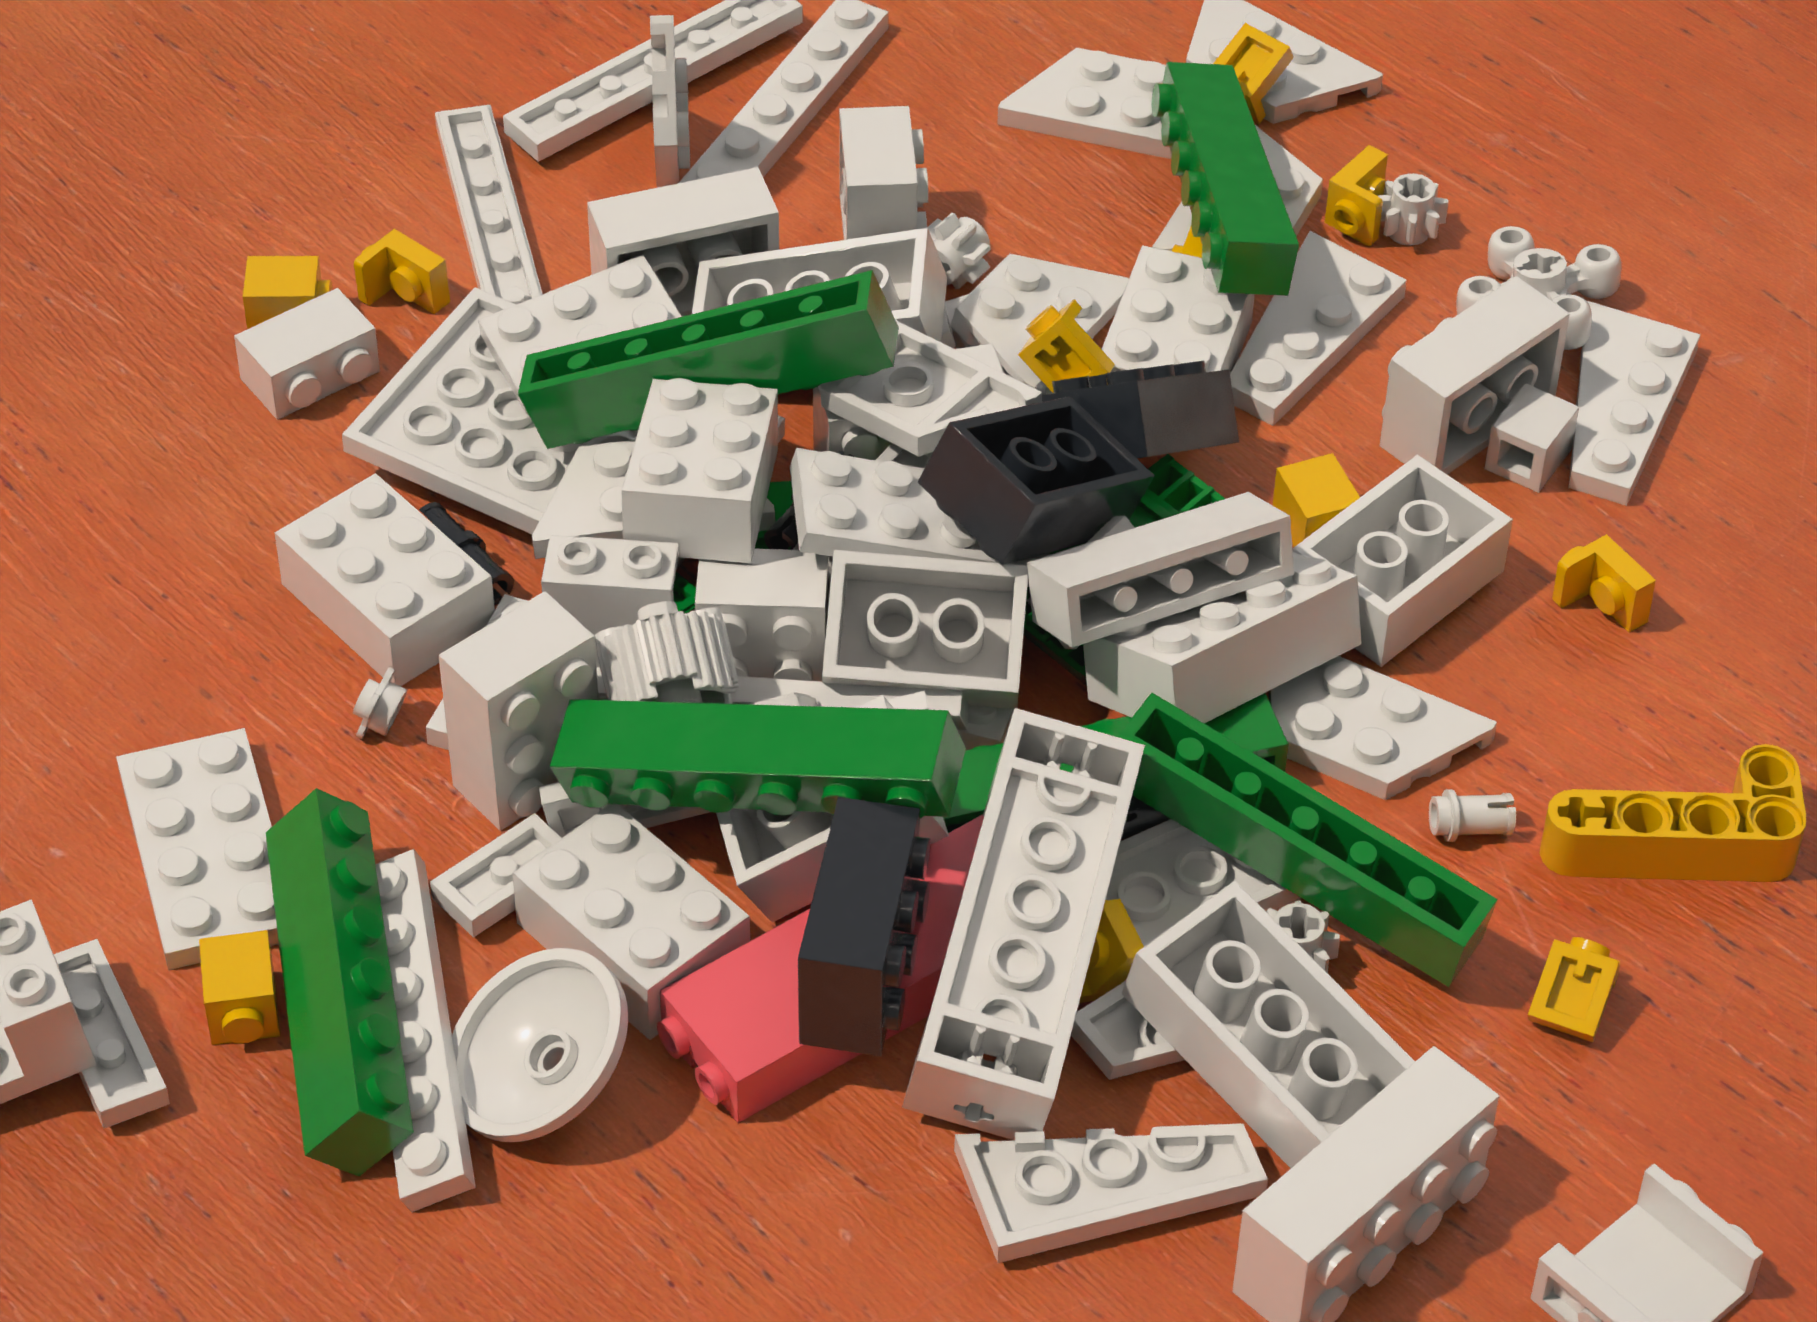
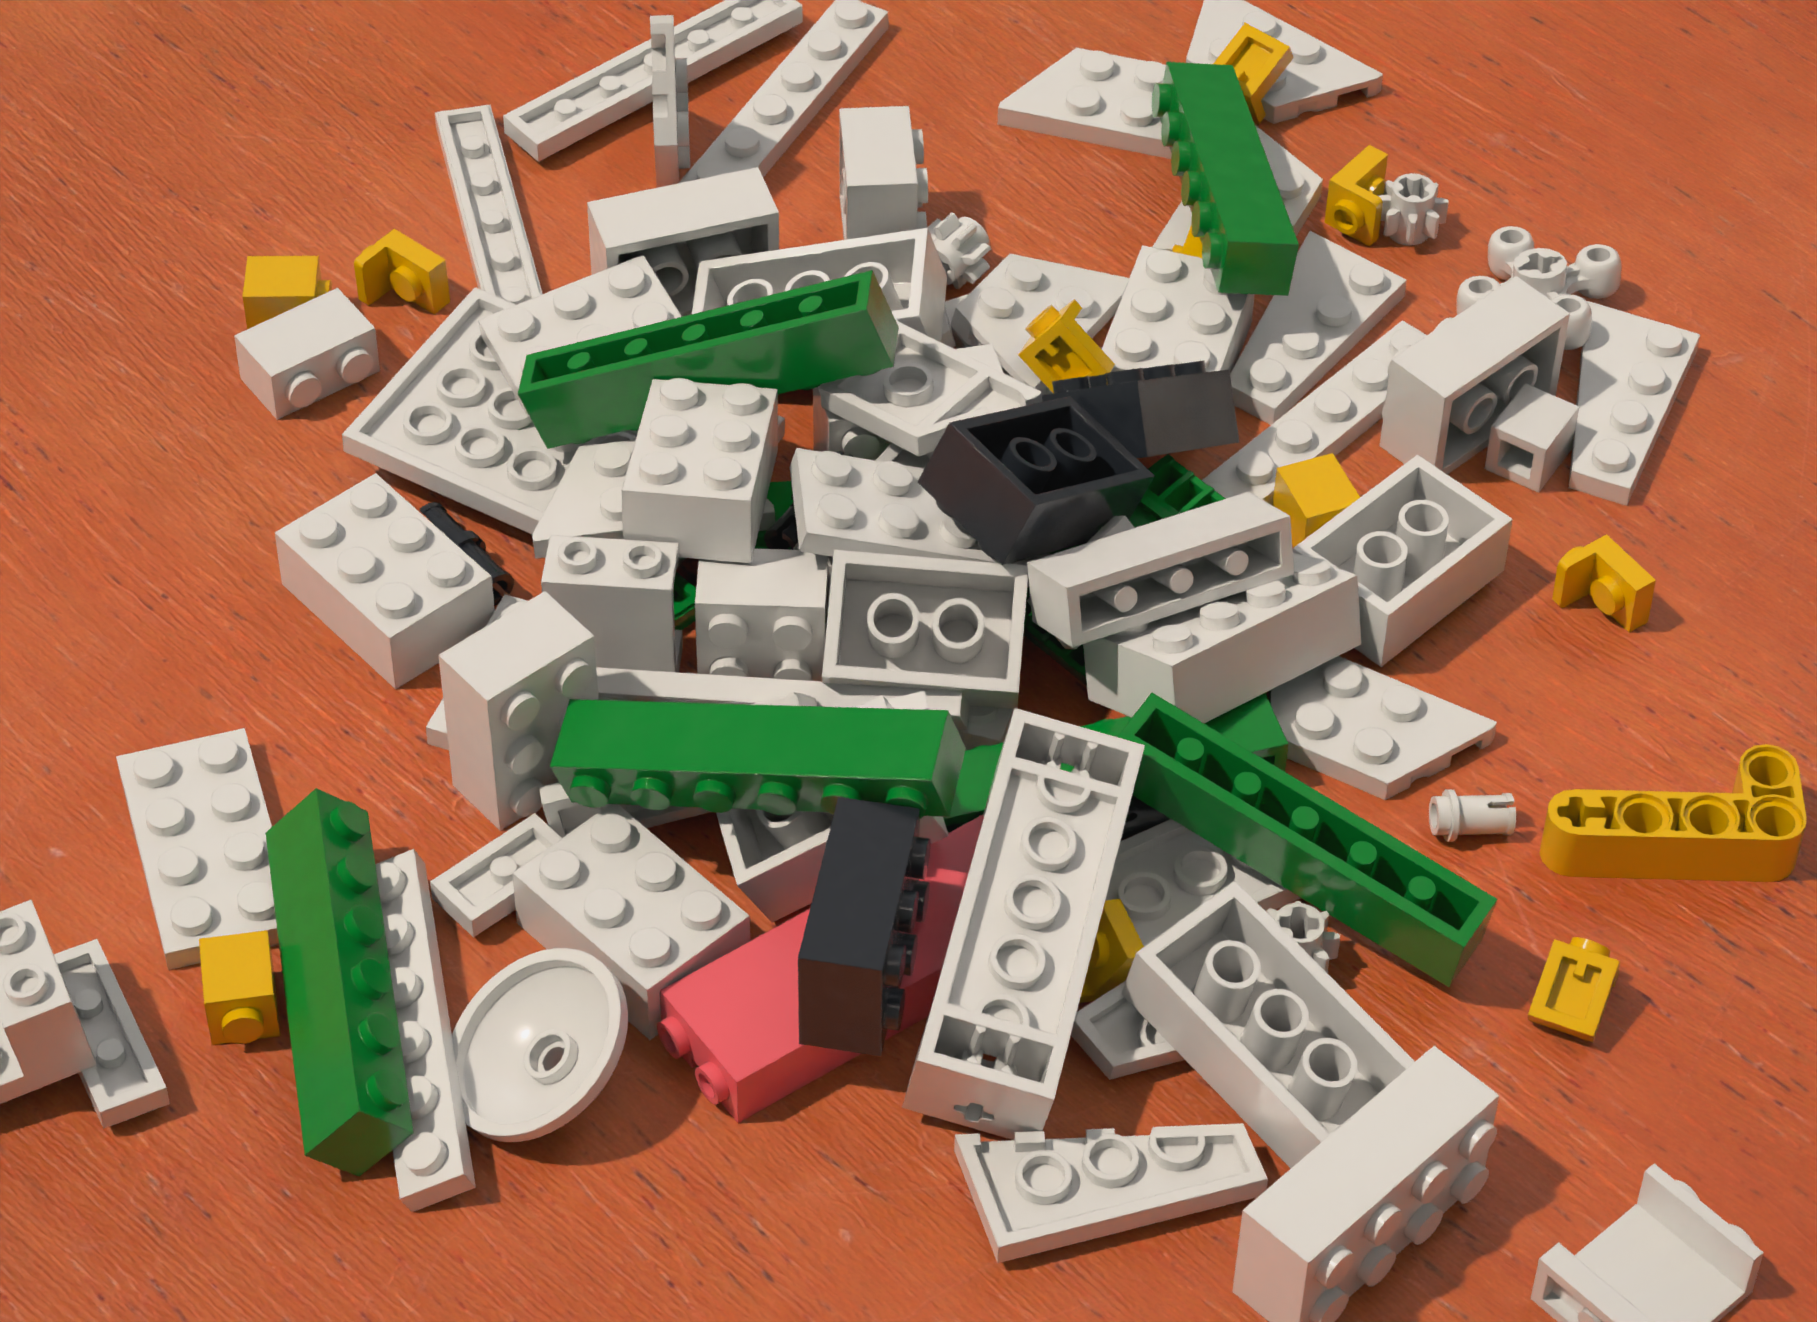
(379, 704): white plate -> none
(668, 657): white brick -> none
(1319, 423): none -> white plate

